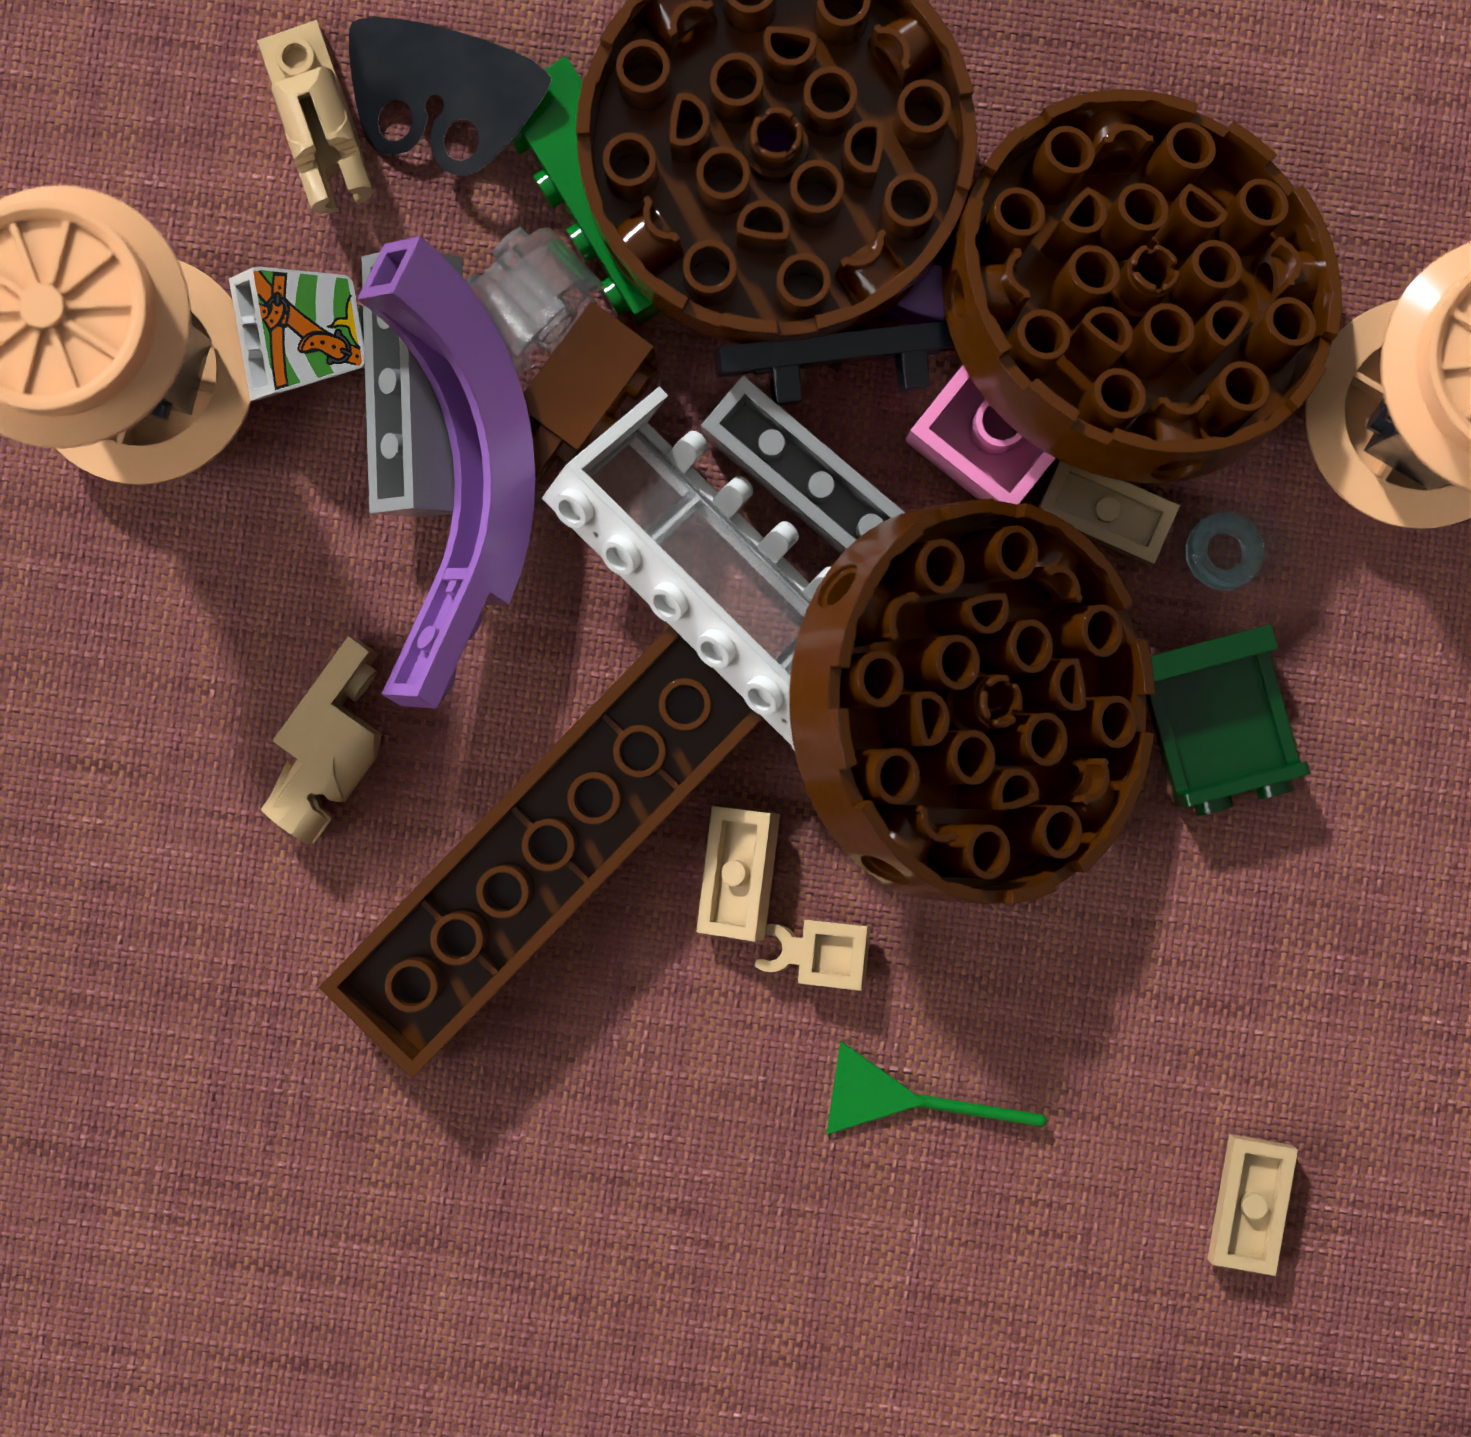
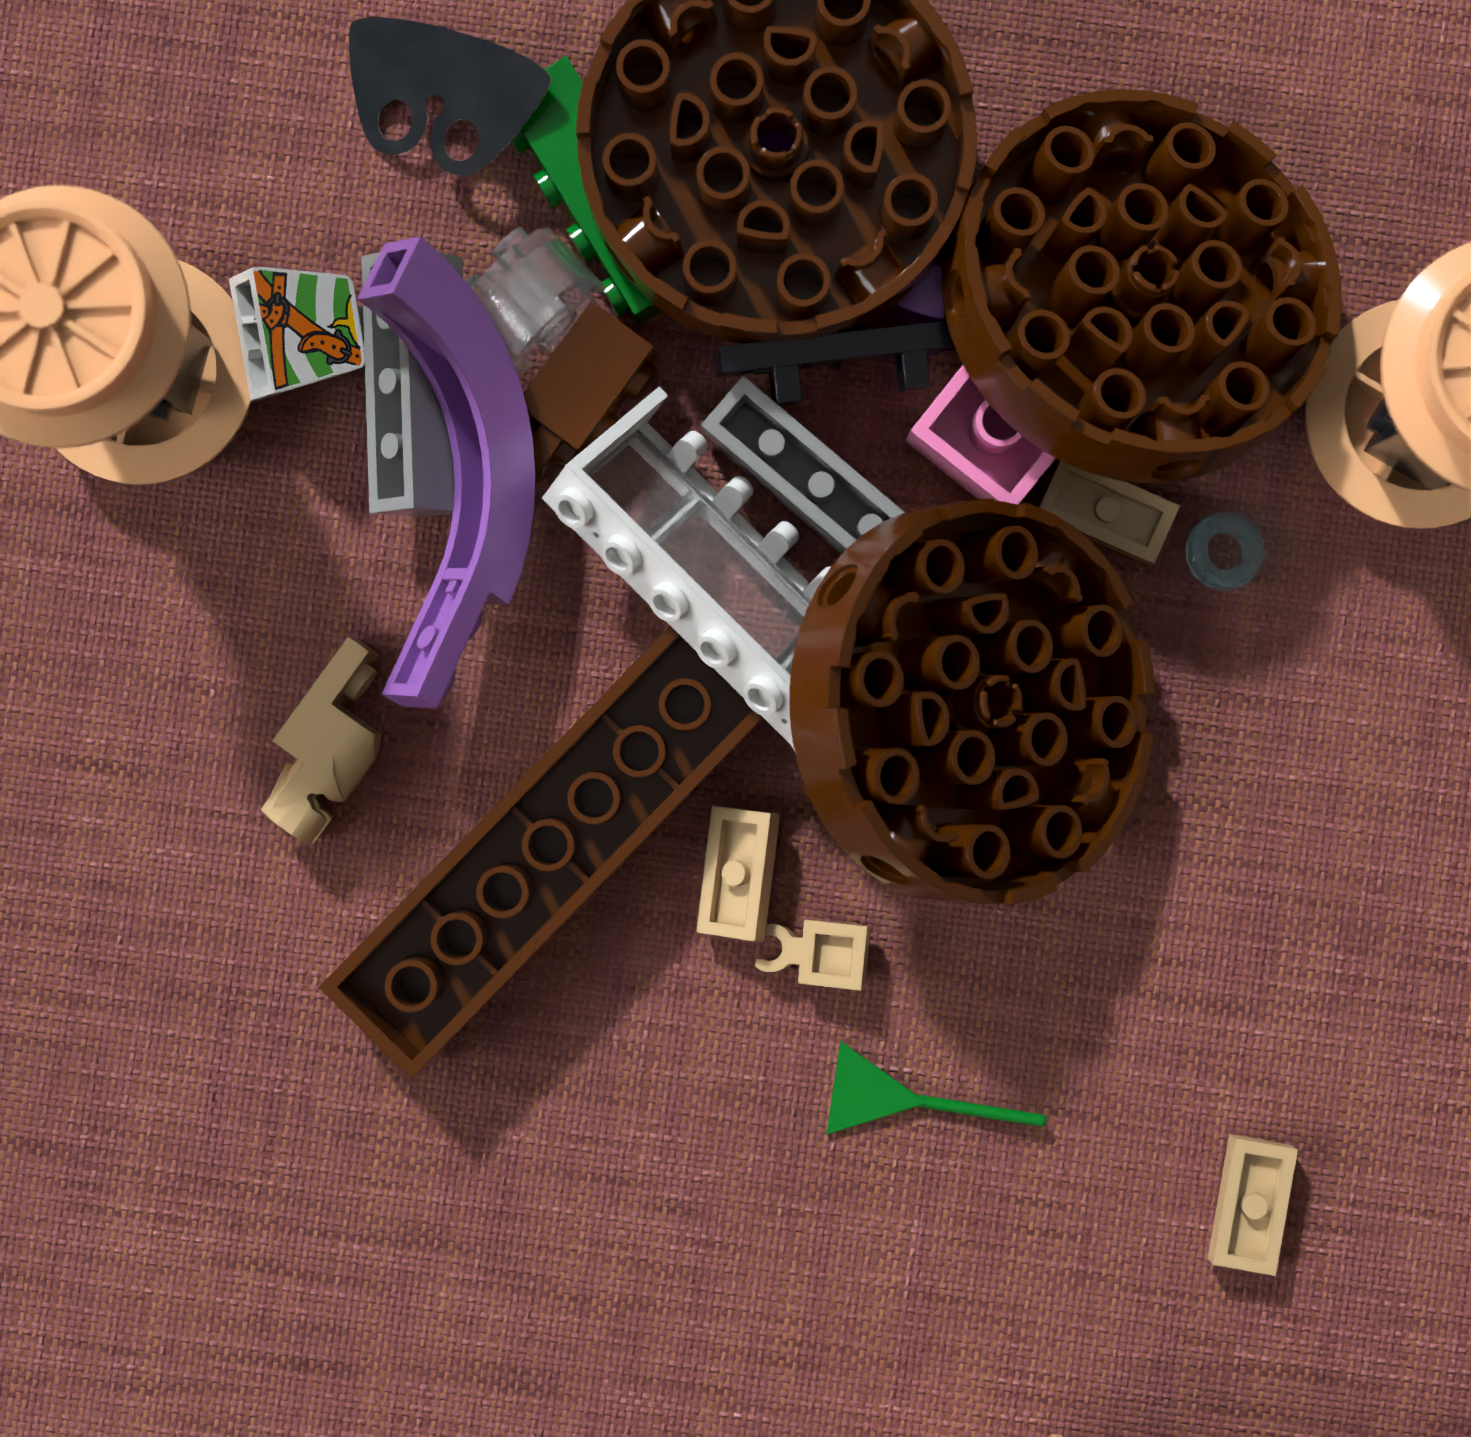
(315, 115): tan plate -> none
(1223, 721): dark green panel -> none

